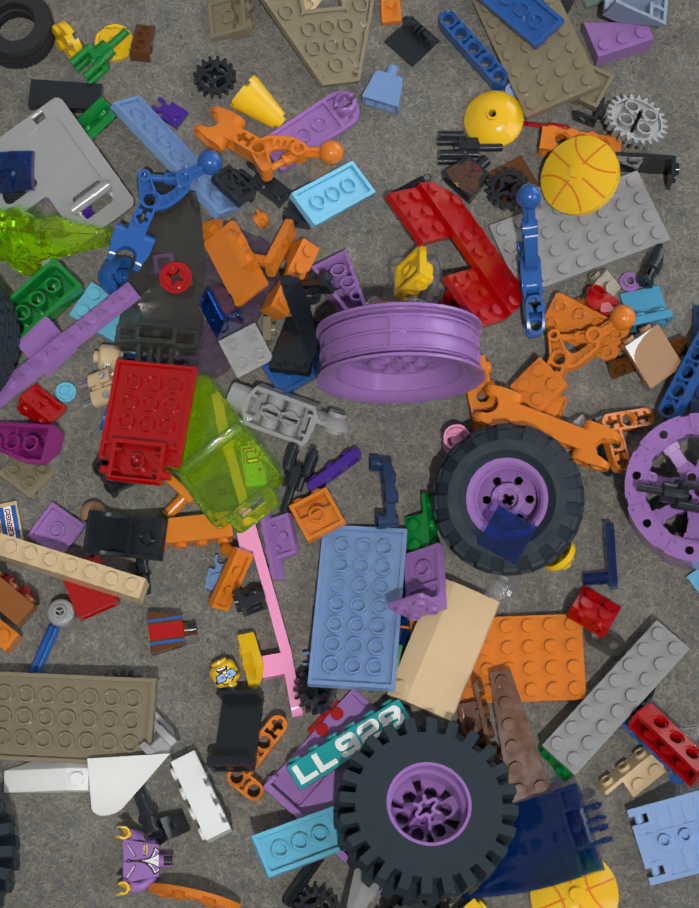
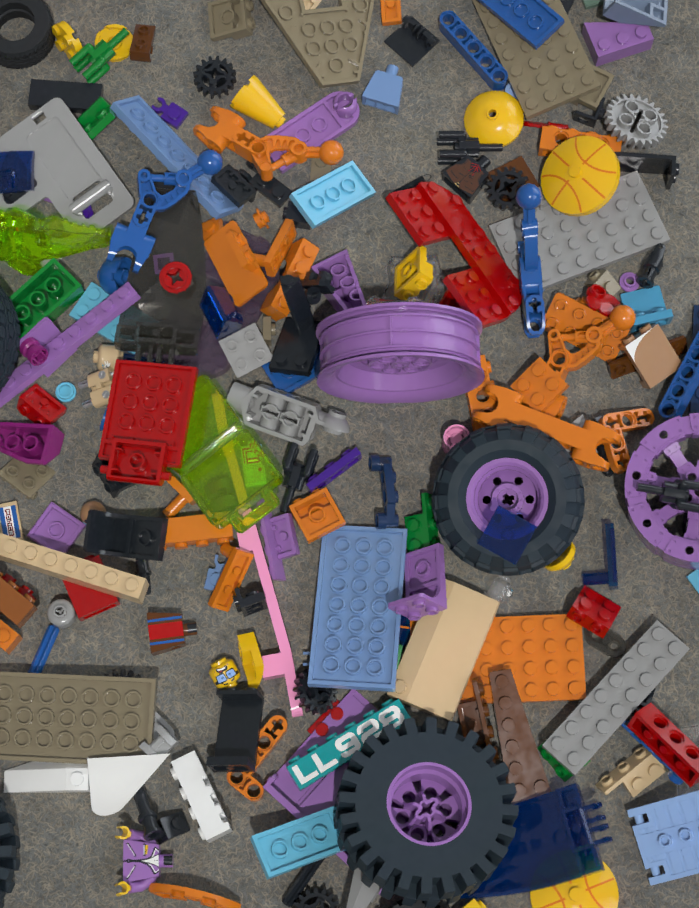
(33, 351): none -> magenta wheel

